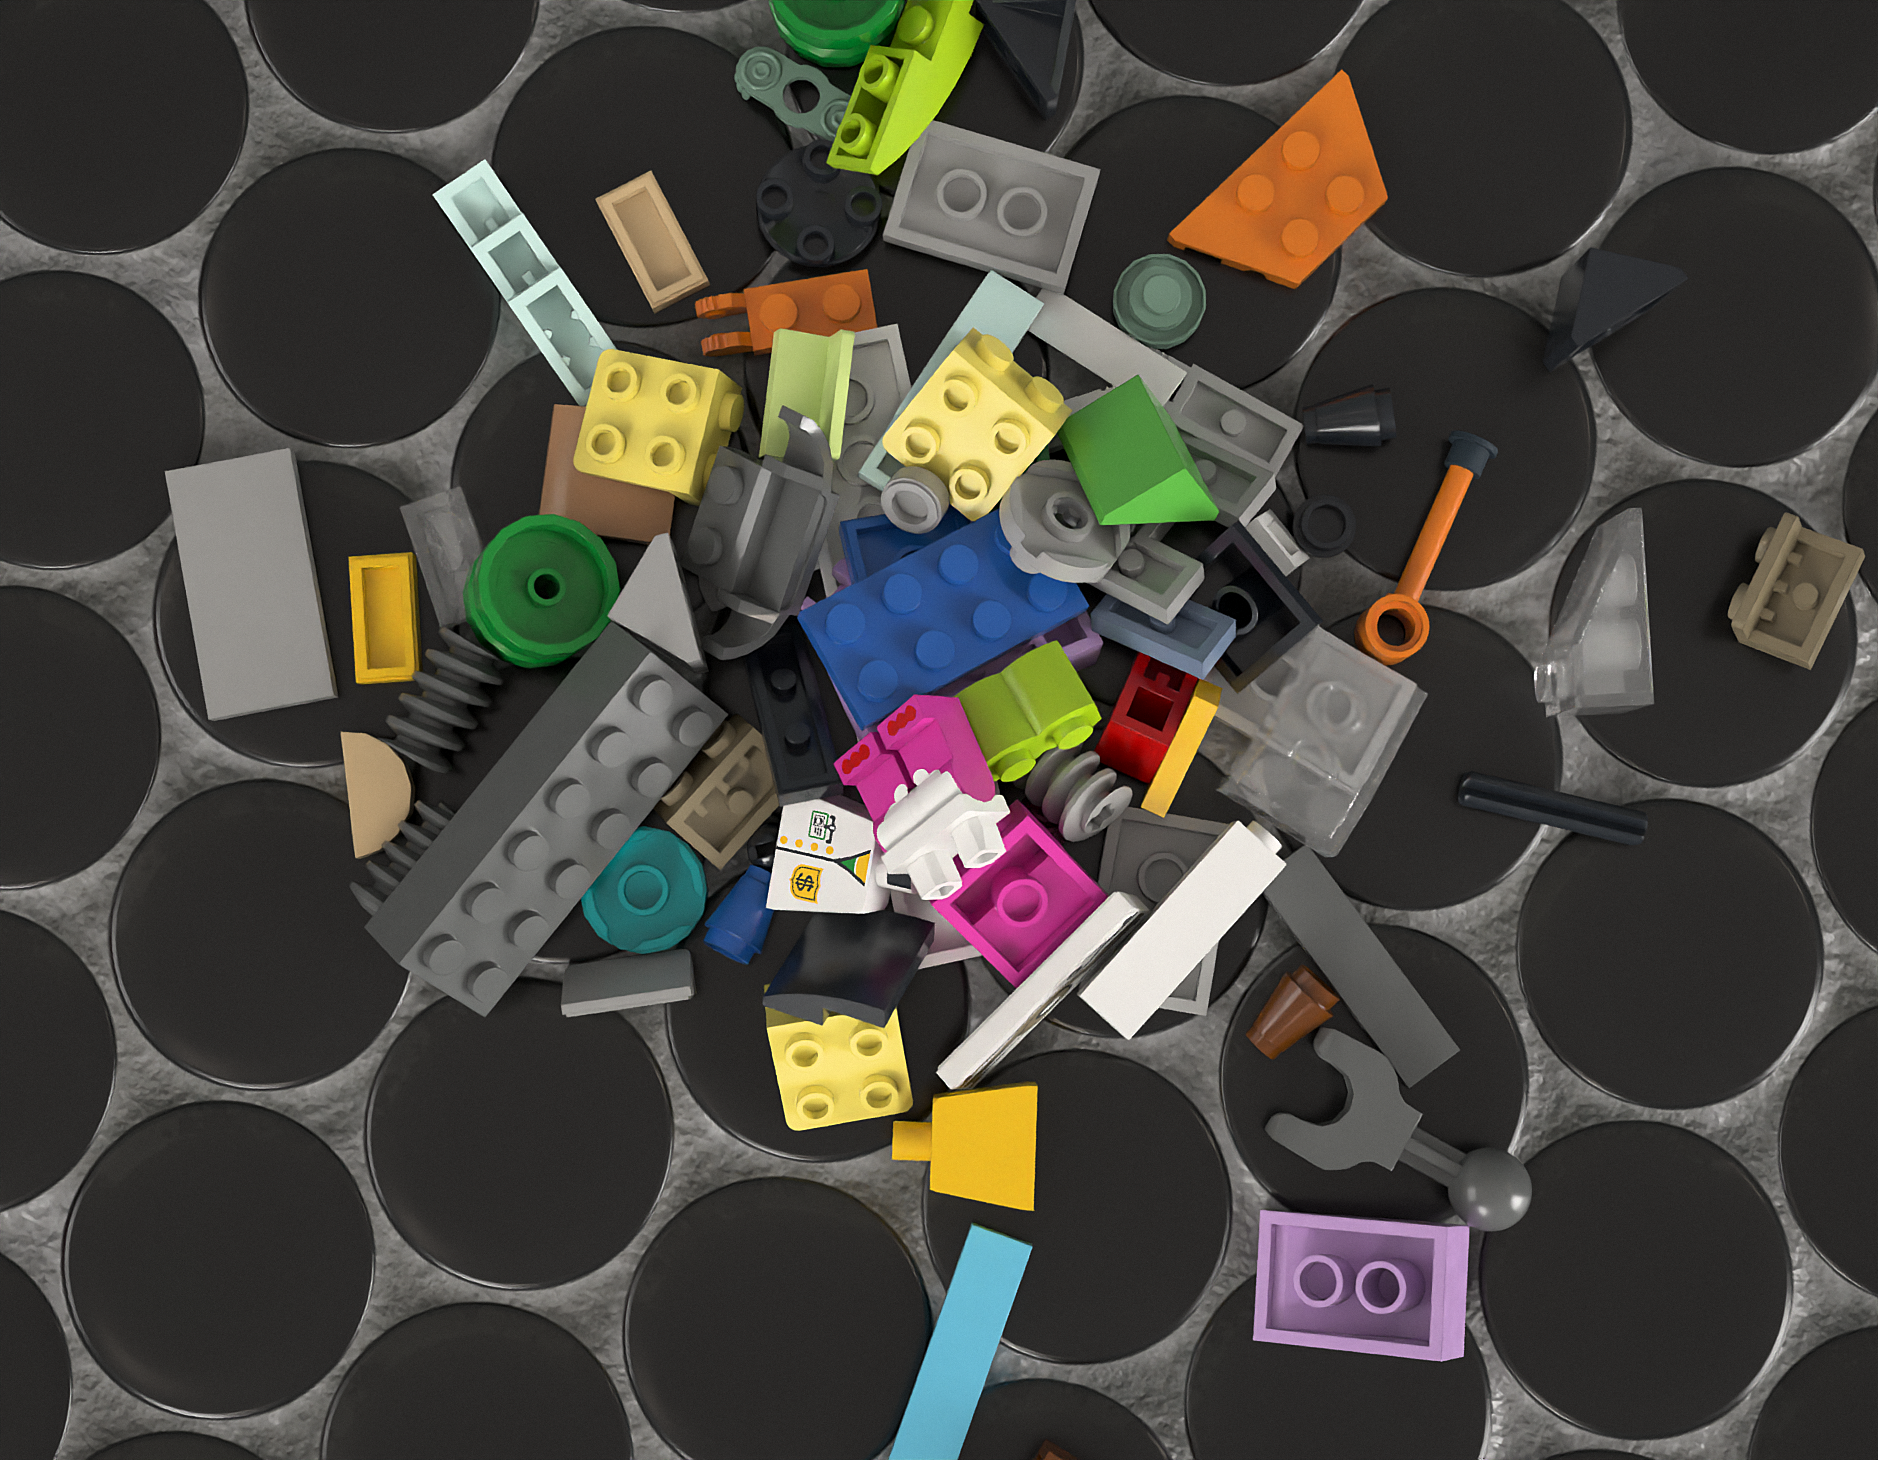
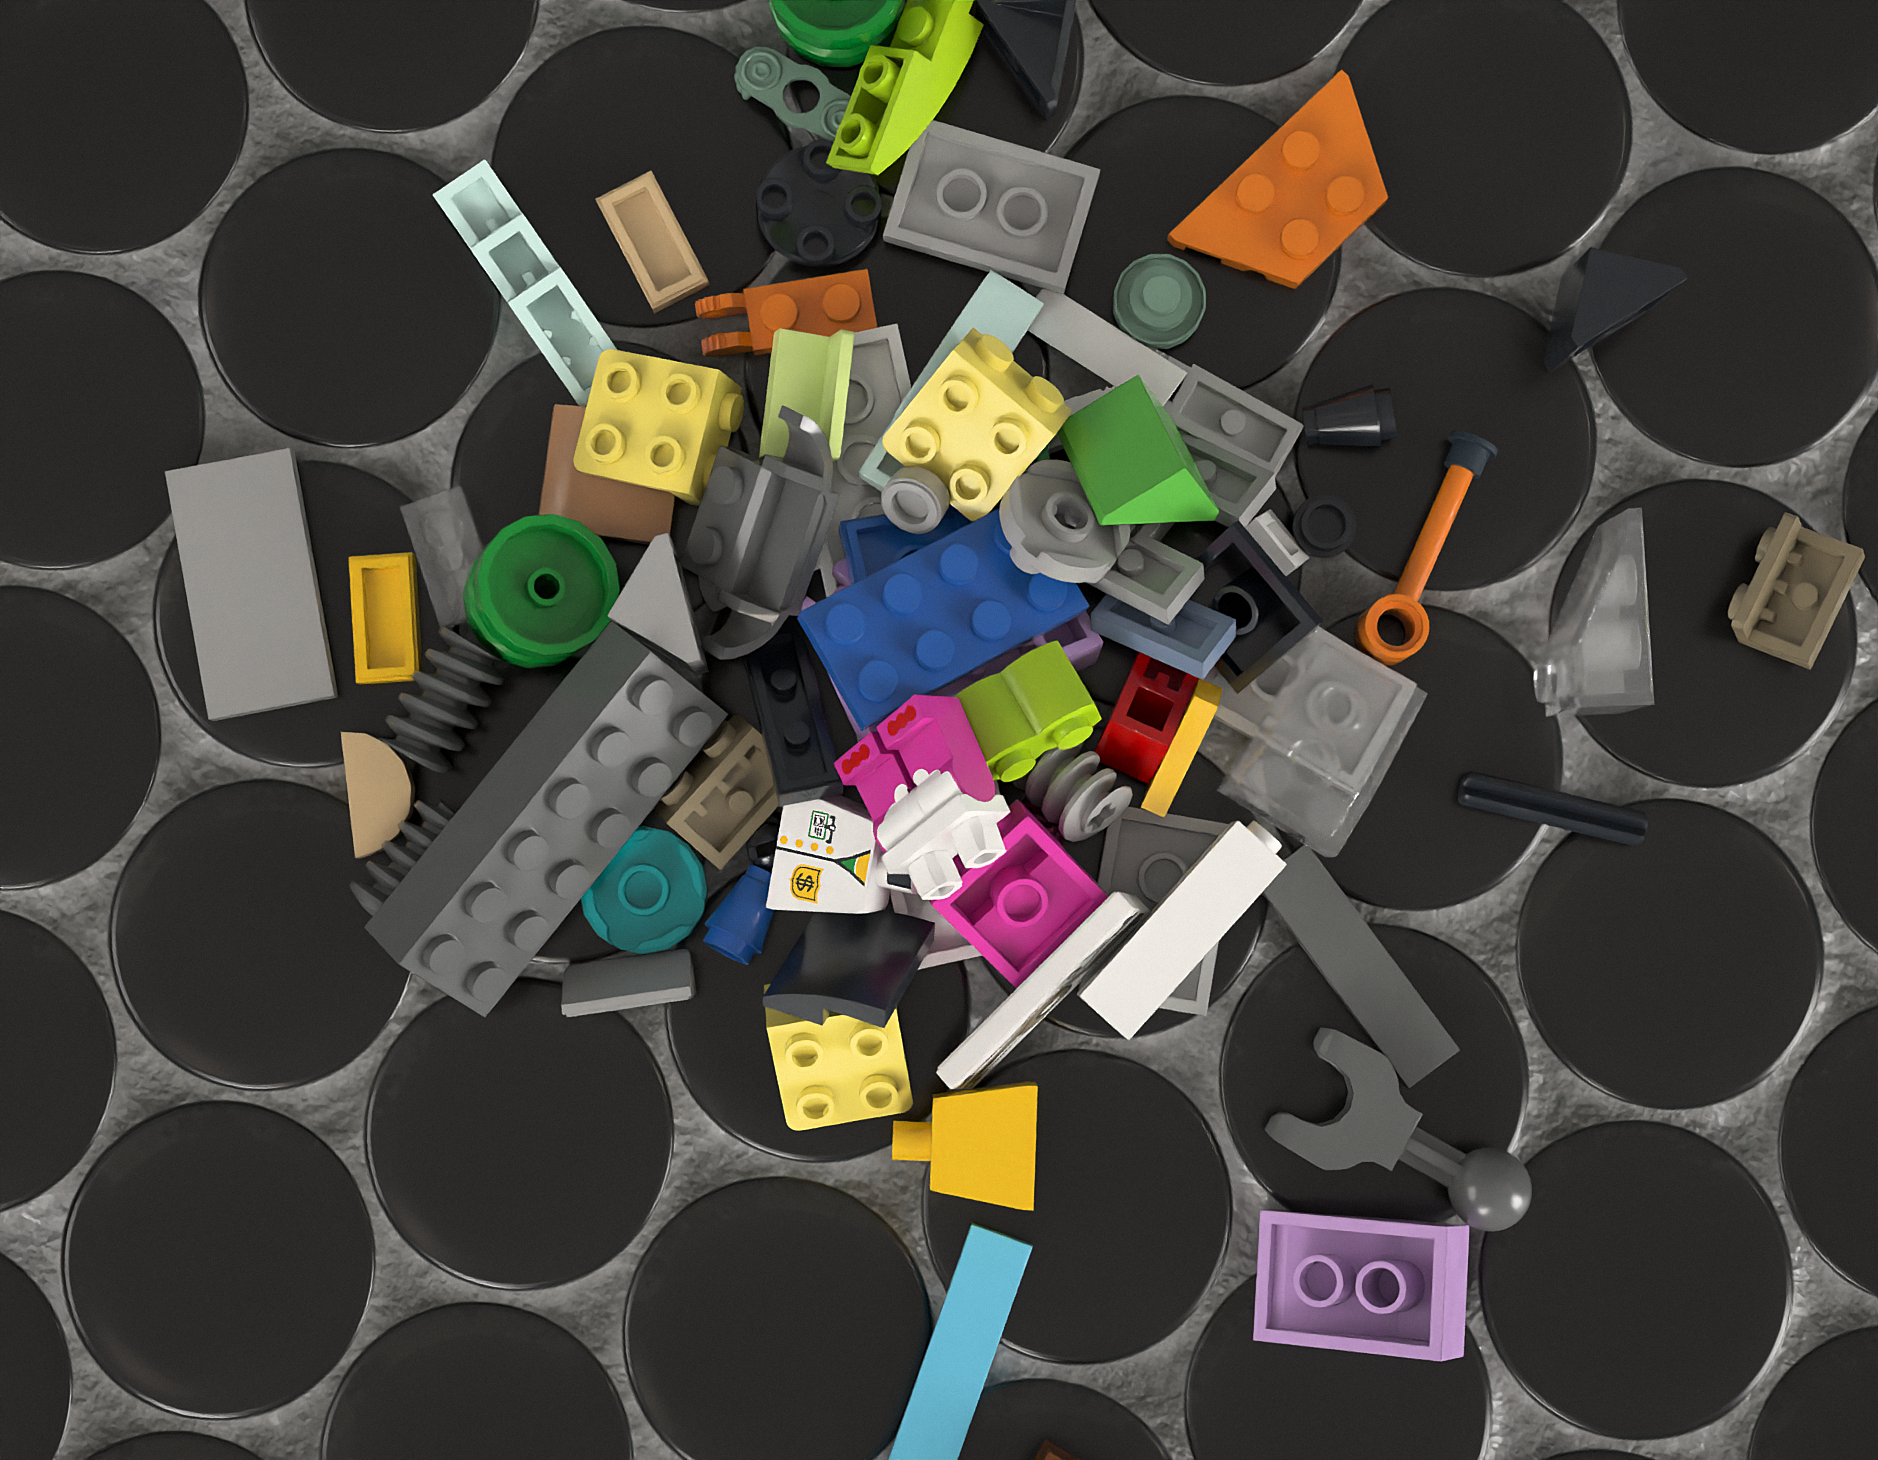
(1292, 1011): reddish brown cone -> none

